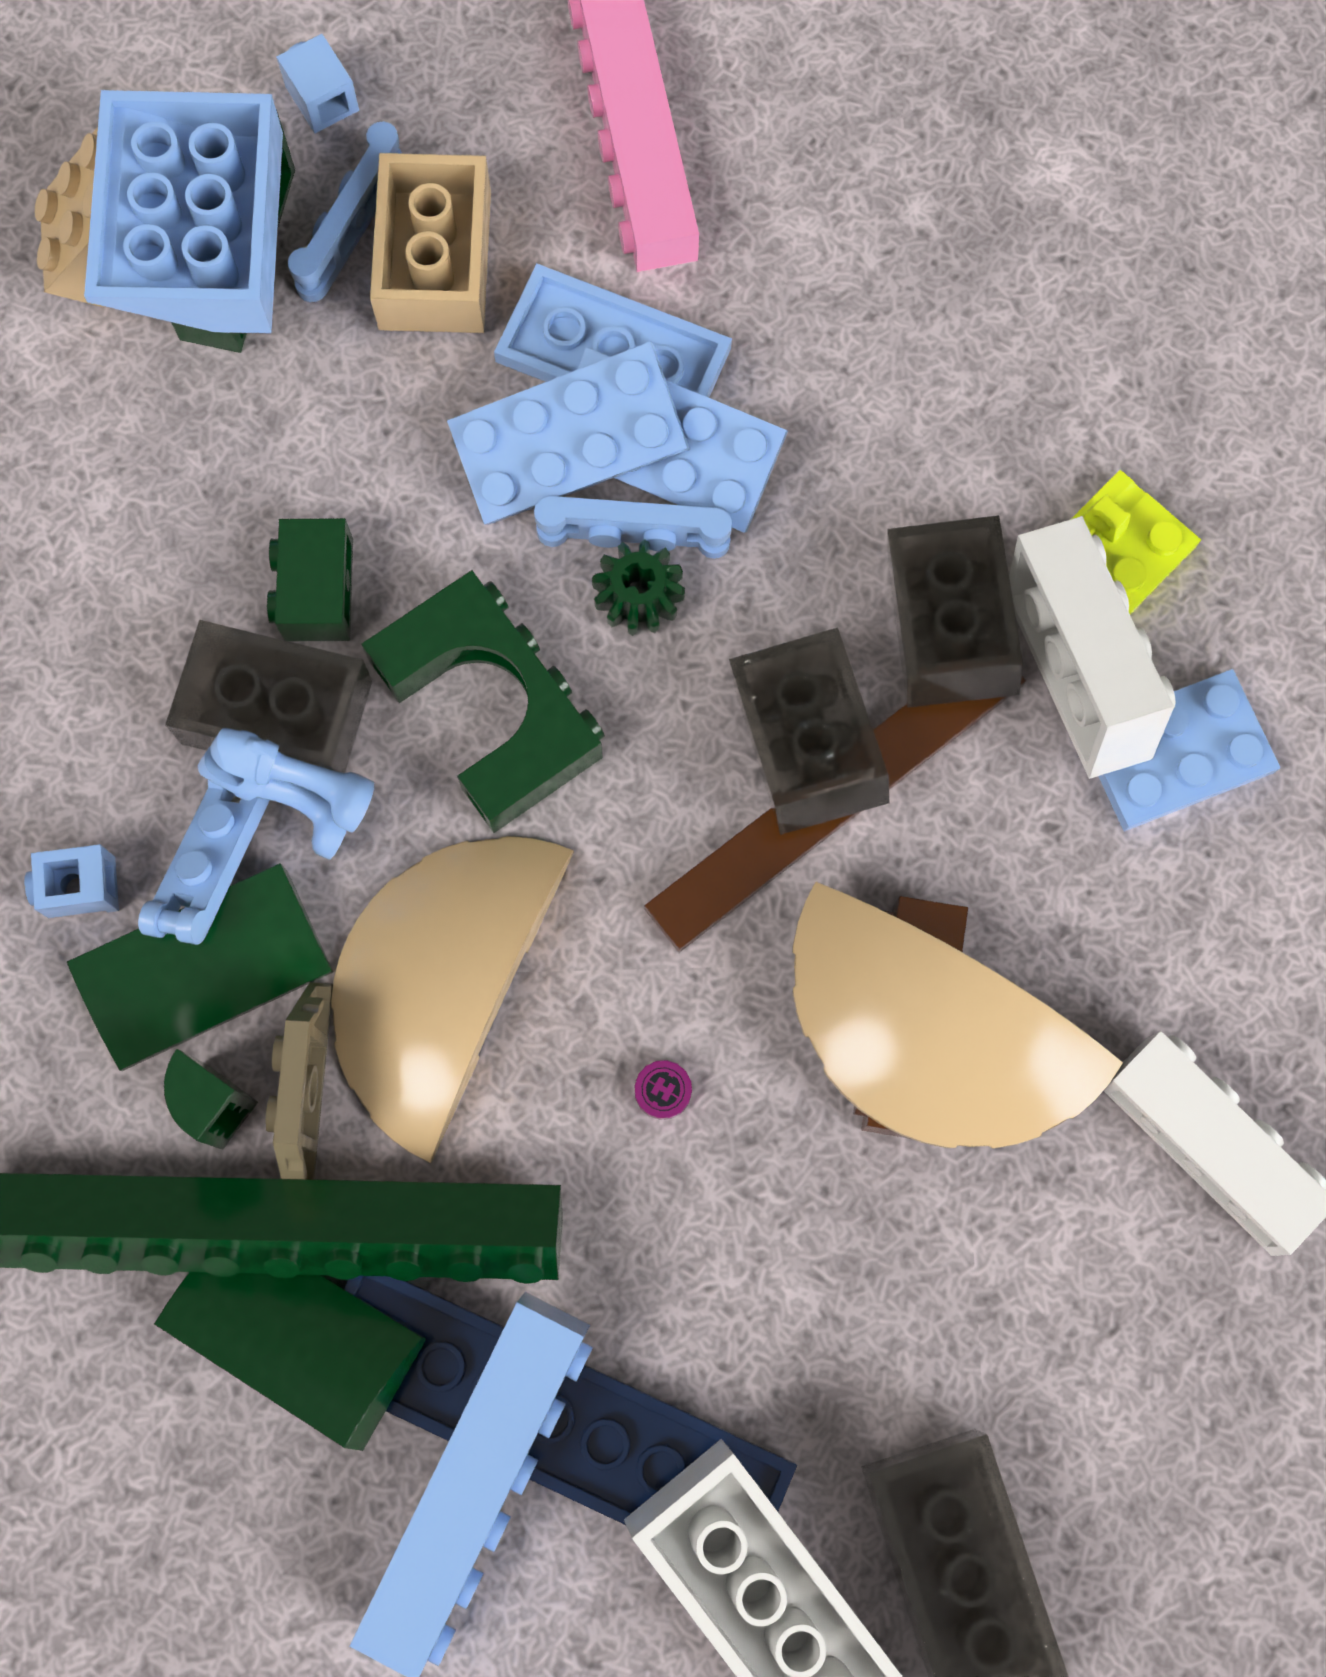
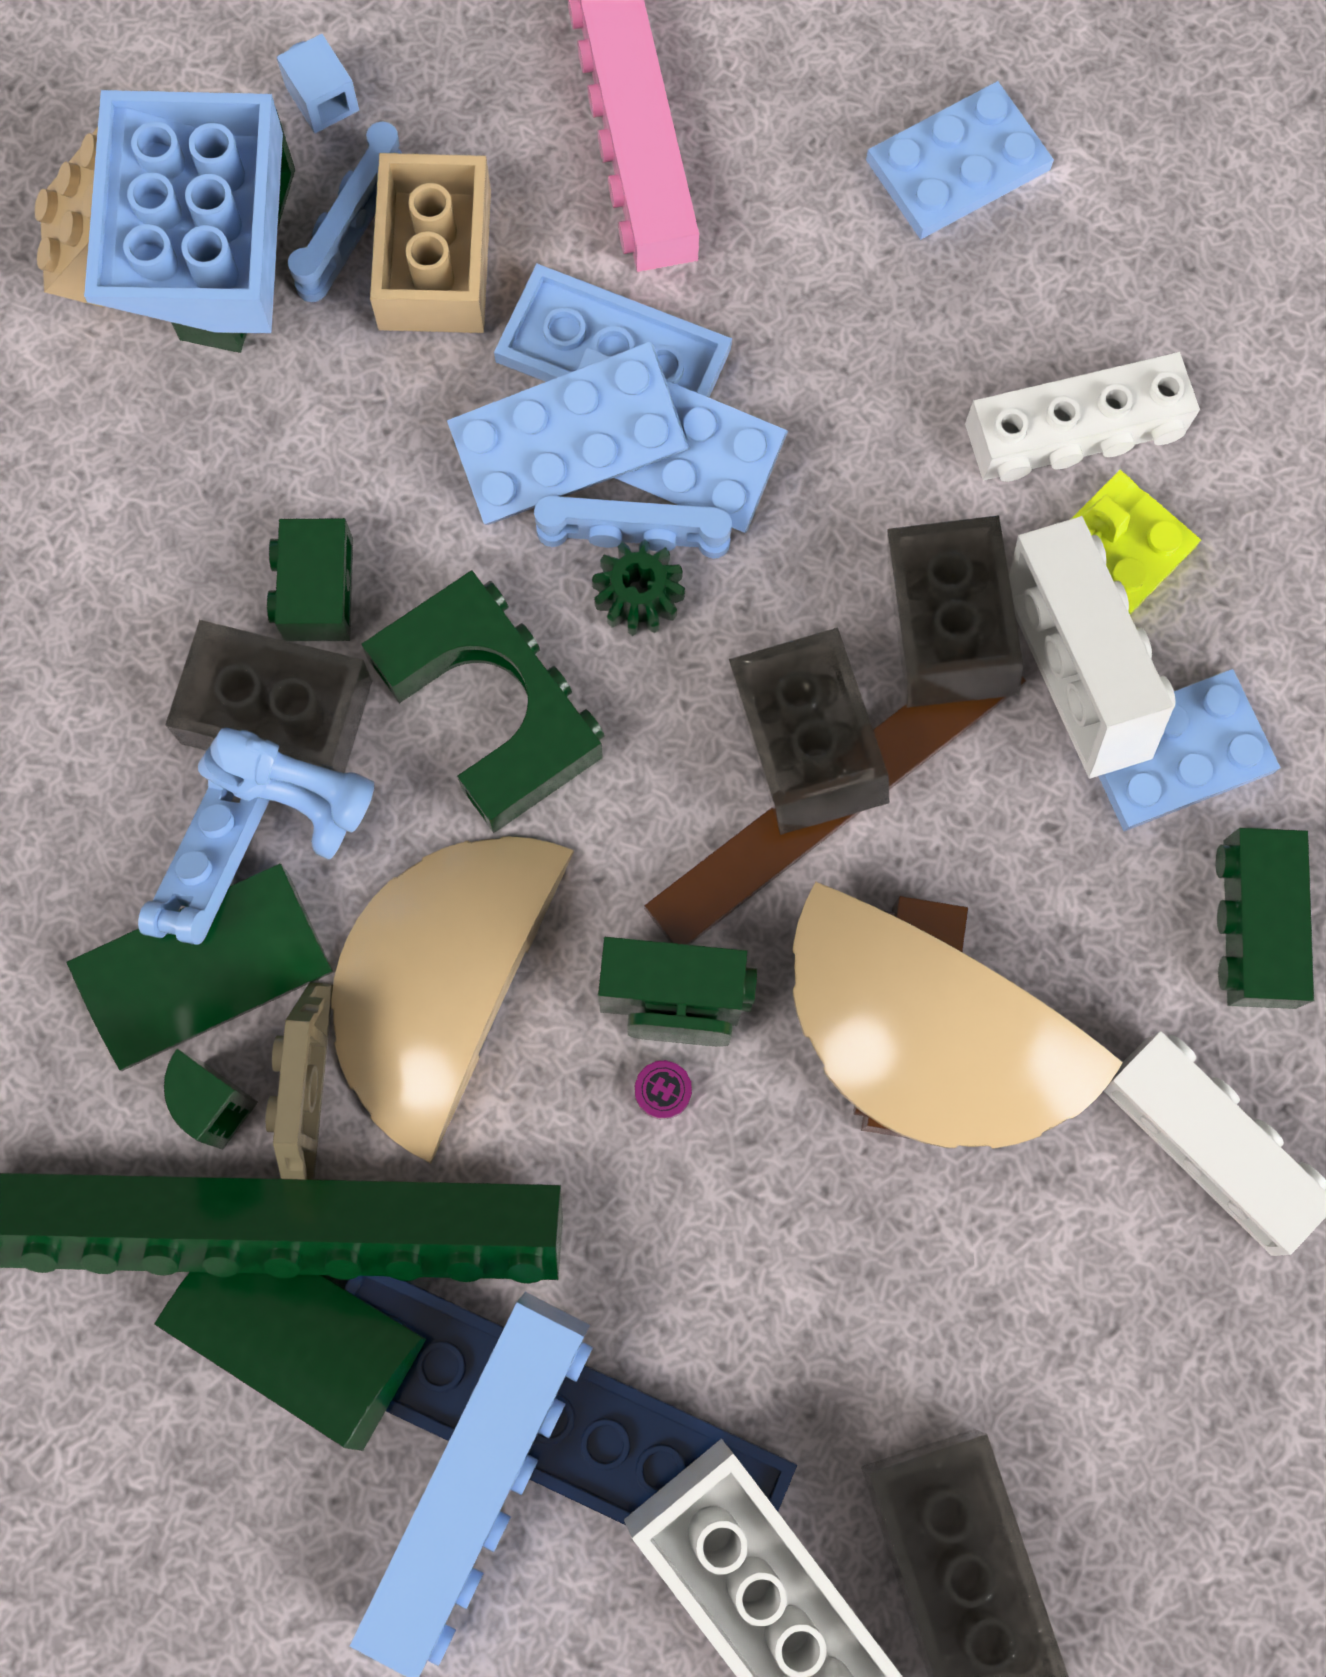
(56, 868): light blue brick -> none
(676, 990): none -> dark green brick
(959, 159): none -> light blue plate
(1081, 417): none -> white brick
(1266, 918): none -> dark green brick

